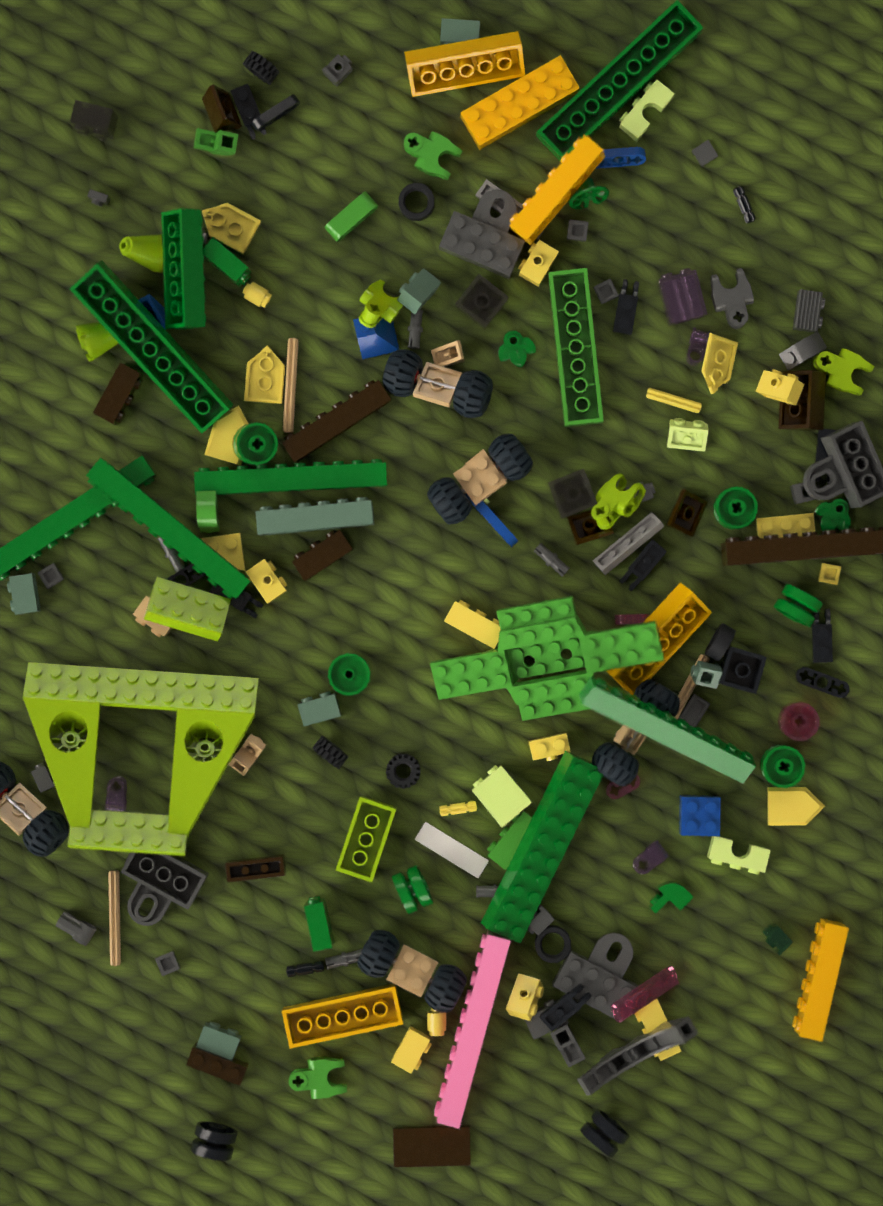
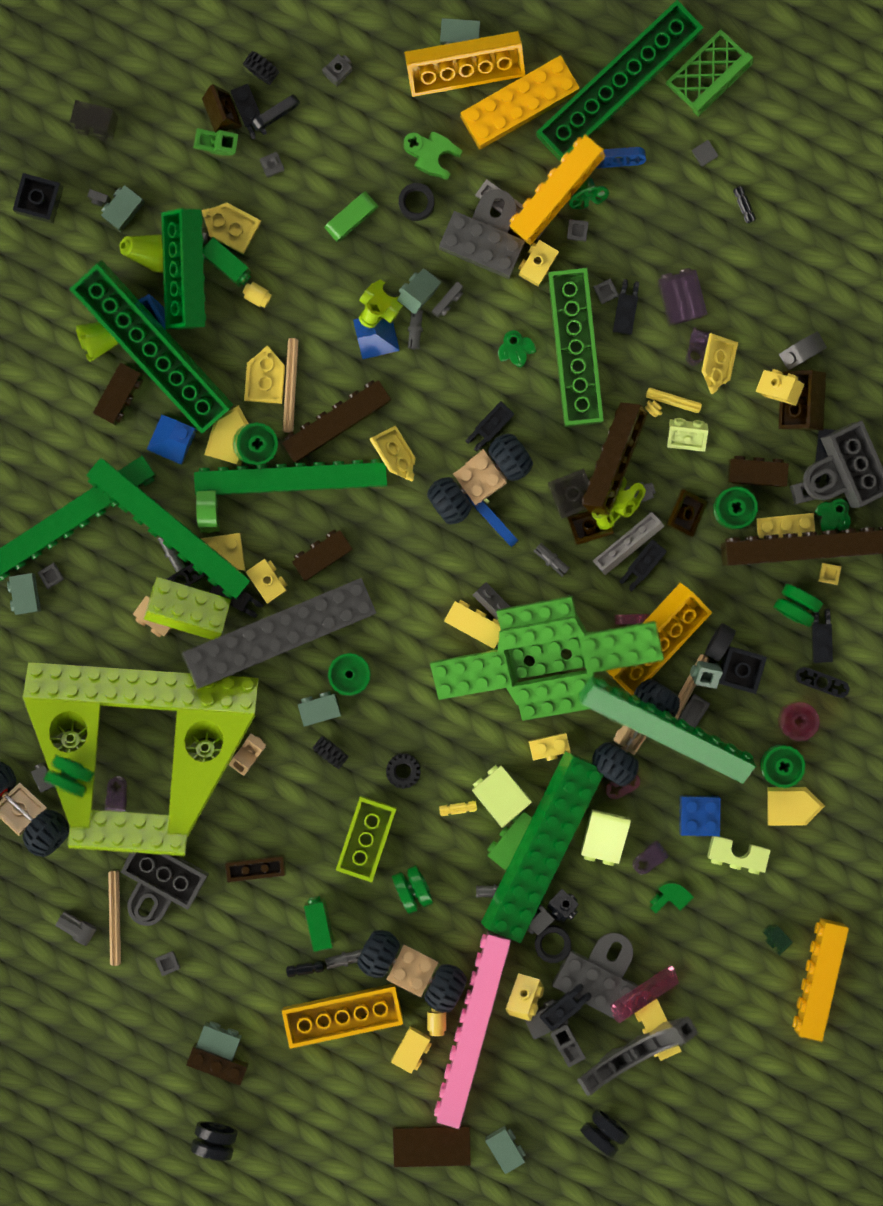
(38, 198): none -> black brick
(69, 774): none -> green wheel
(122, 208): none -> sand green brick
(171, 439): none -> blue slope
(271, 164): none -> dark grey tile
(278, 633): none -> dark grey brick
(314, 518): sand green brick -> none
(316, 1077): bright green piece -> none
(395, 452): none -> light yellow tile
(437, 384): black plate -> none
(443, 306): none -> dark grey plate
(448, 354): tan slope -> none
(451, 850): white sticker -> none
(482, 302): clear smoke brick -> none
(490, 599): none -> dark grey plate
(491, 424): none -> black hinge
(505, 1149): none -> sand green brick
(563, 906): none -> black brick
(605, 837): none -> yellowish green slope
(614, 458): none -> dark brown brick
(654, 408): none -> light yellow plate
(655, 96): yellowish green arch -> none
(723, 80): none -> bright green fence
(732, 300): dark grey piece -> none
(758, 471): none -> dark brown brick
(808, 311): dark grey brick -> none
(840, 369): lime piece -> none

